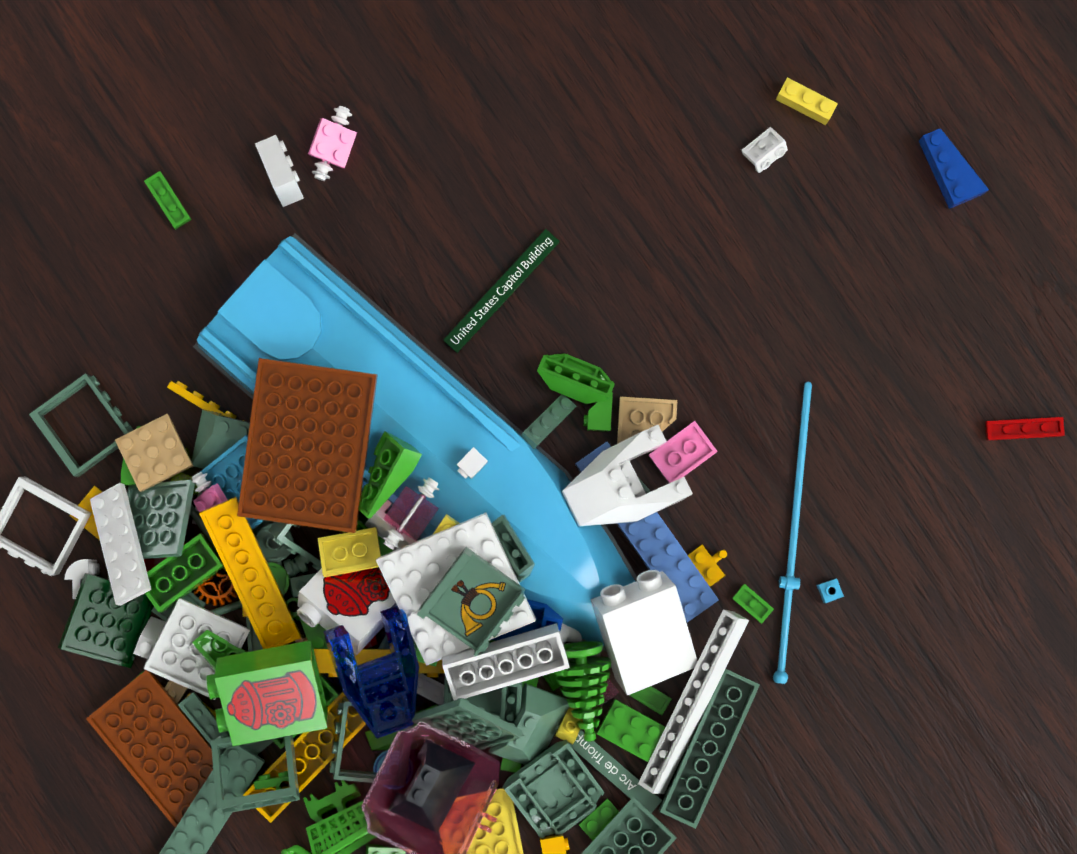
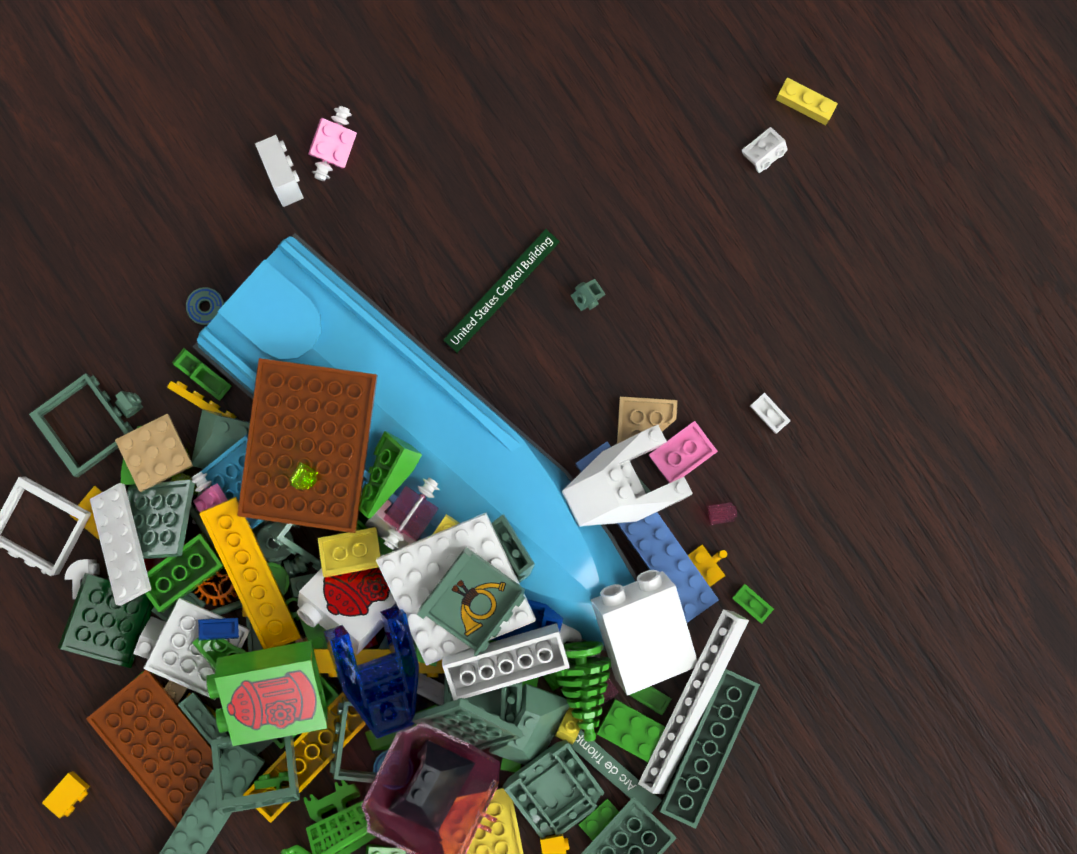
(66, 794): none -> yellow brick
(128, 403): none -> sand green plate
(167, 200): bright green plate -> none
(195, 300): none -> sand green tile
(201, 374): none -> bright green slope
(218, 629): none -> blue tile
(303, 477): none -> clear neon green plate
(471, 463): white brick -> none
(548, 421): sand green plate -> none
(575, 378): bright green wedge -> none
(587, 295): none -> sand green brick
(599, 416): bright green slope -> none
(721, 513): none -> clear pink brick
(770, 413): none -> white plate
(789, 581): medium azure bar -> none
(823, 590): medium azure plate -> none
(952, 172): blue wedge -> none
(1025, 428): red plate -> none

